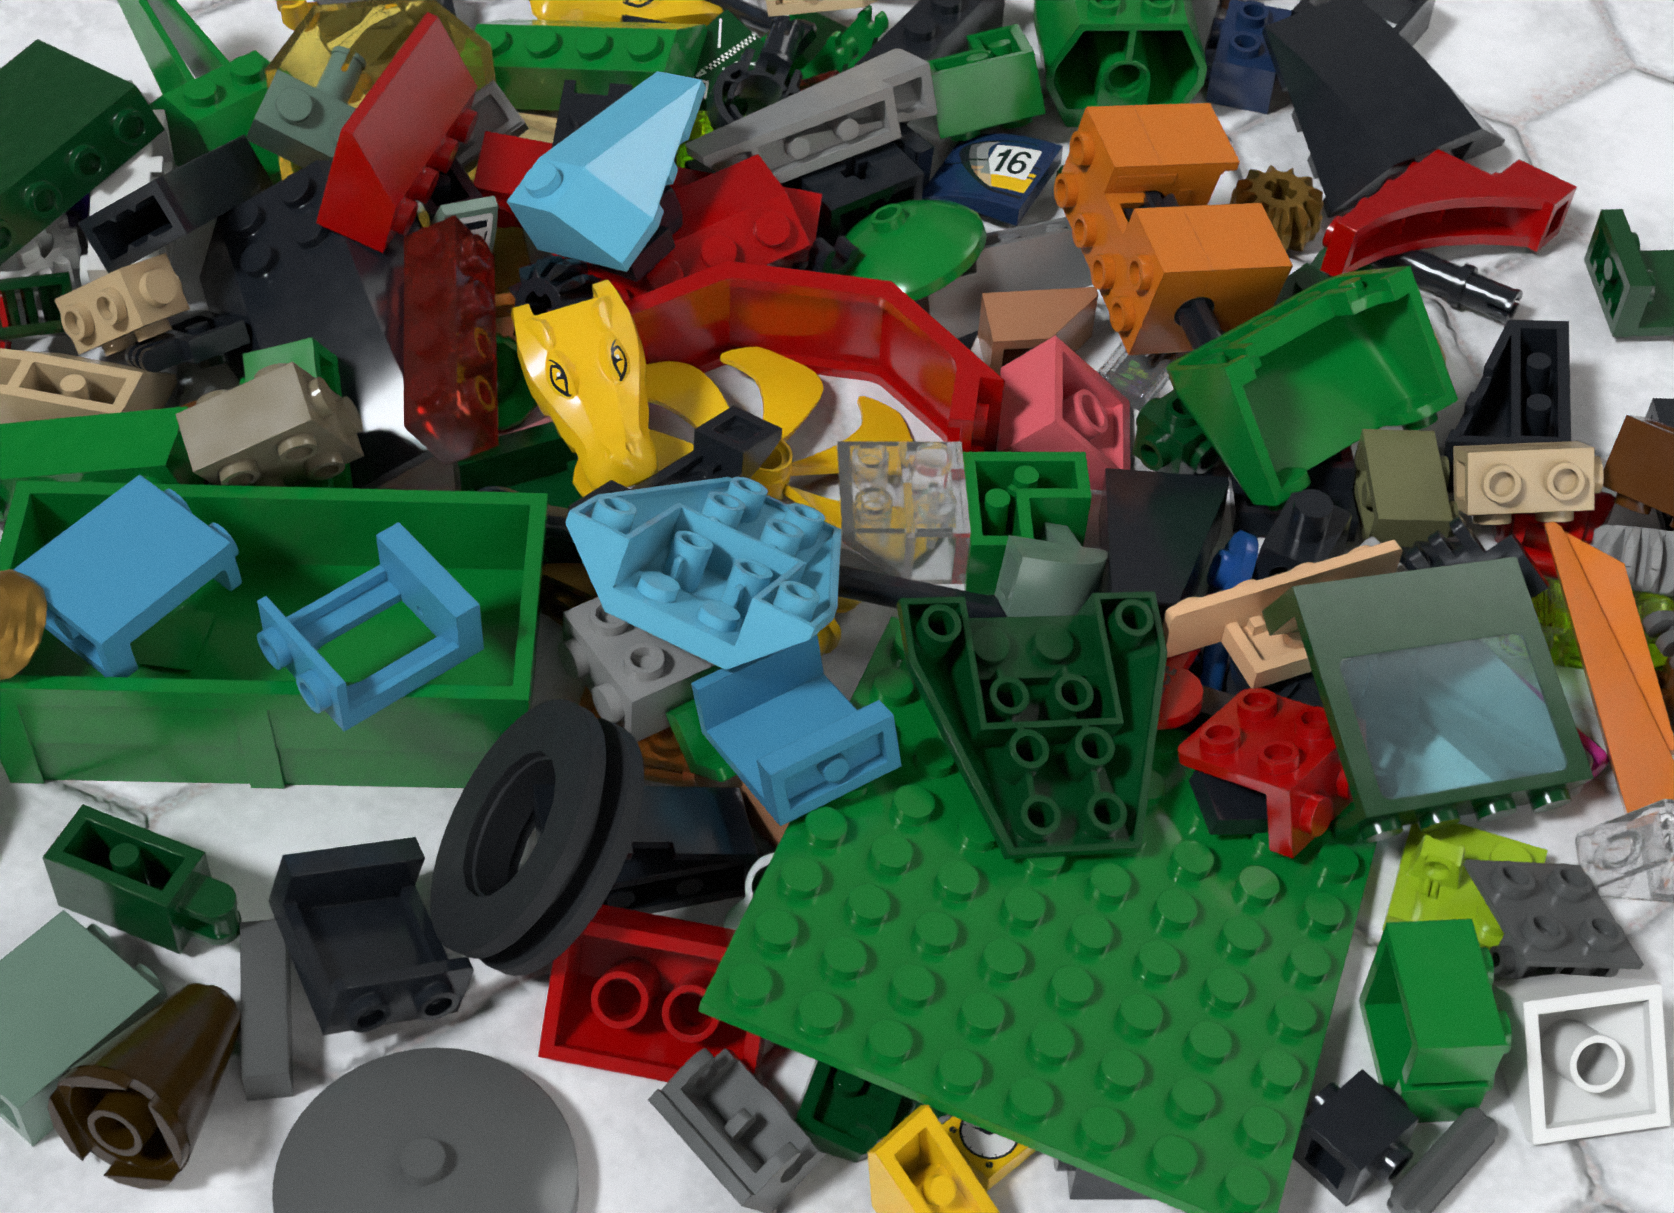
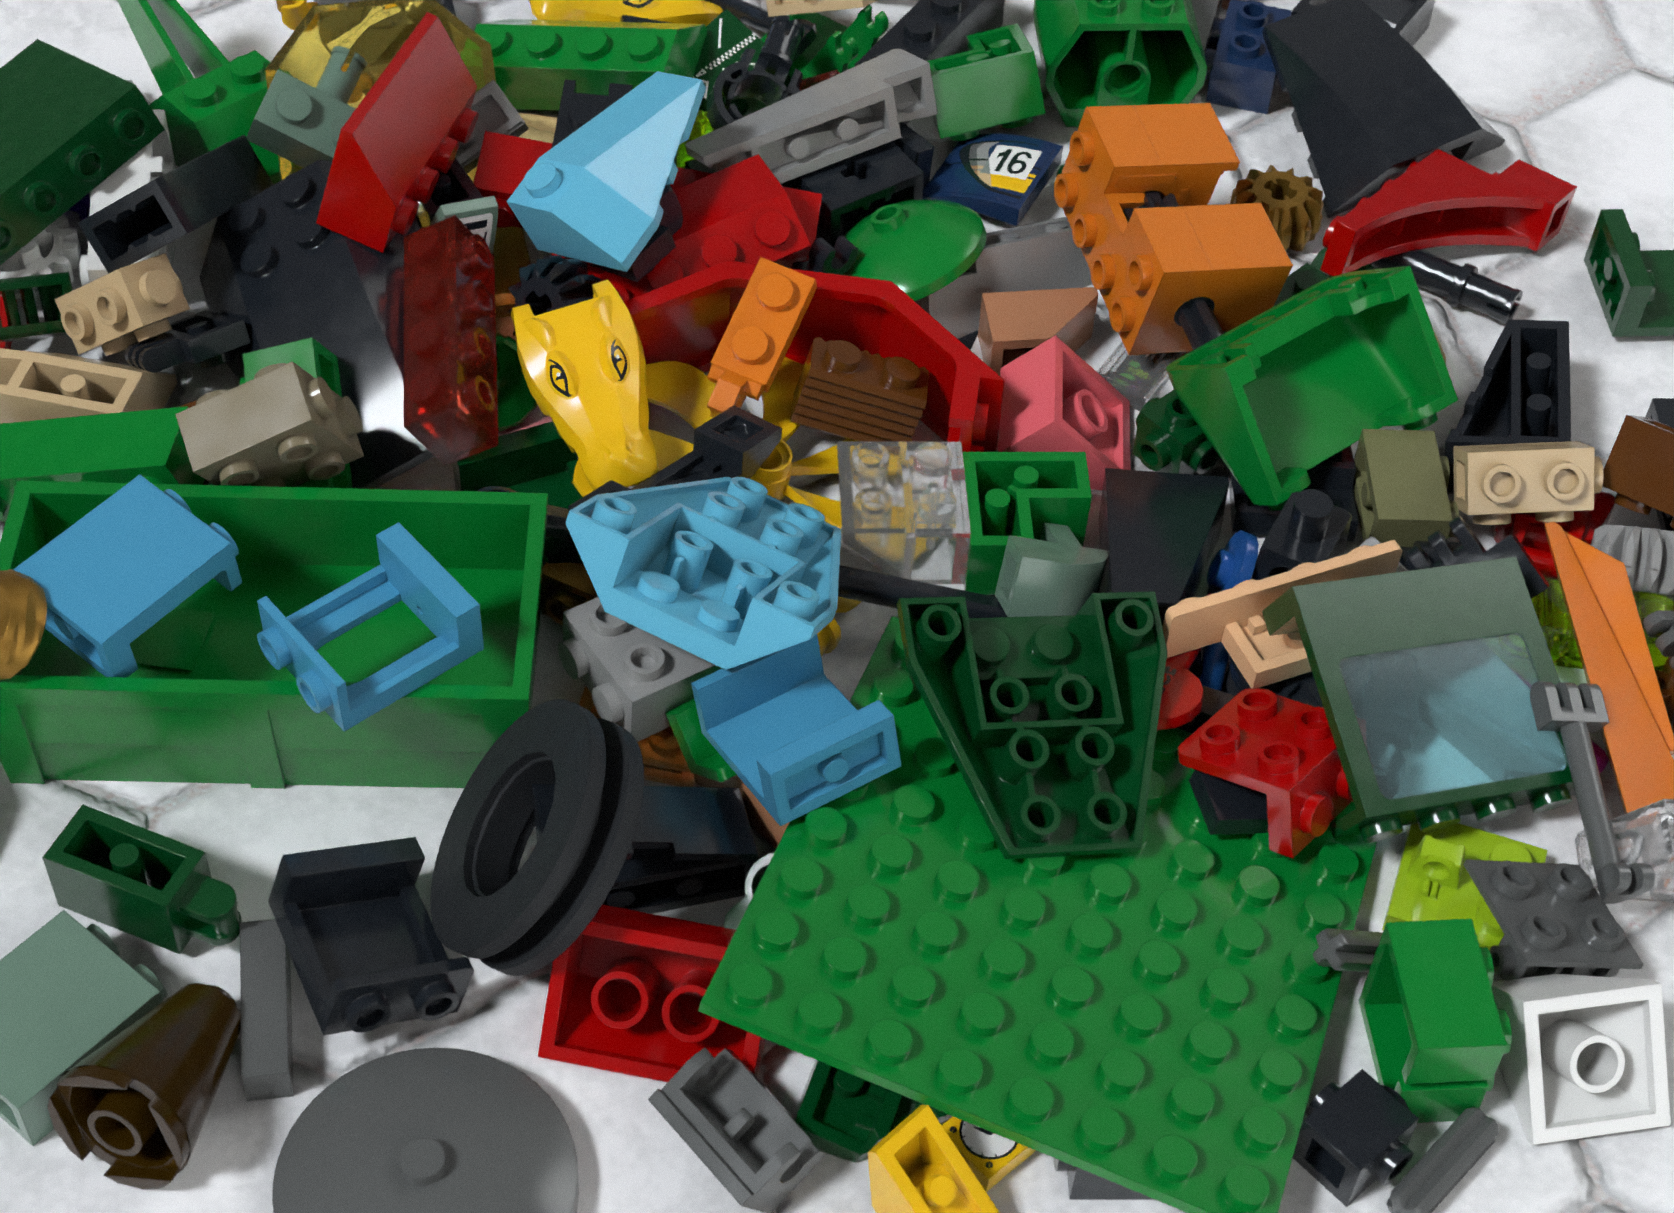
(758, 334): none -> orange hinge
(859, 393): none -> reddish brown brick
(1346, 949): none -> dark grey axle
(1576, 714): none -> dark grey hinge

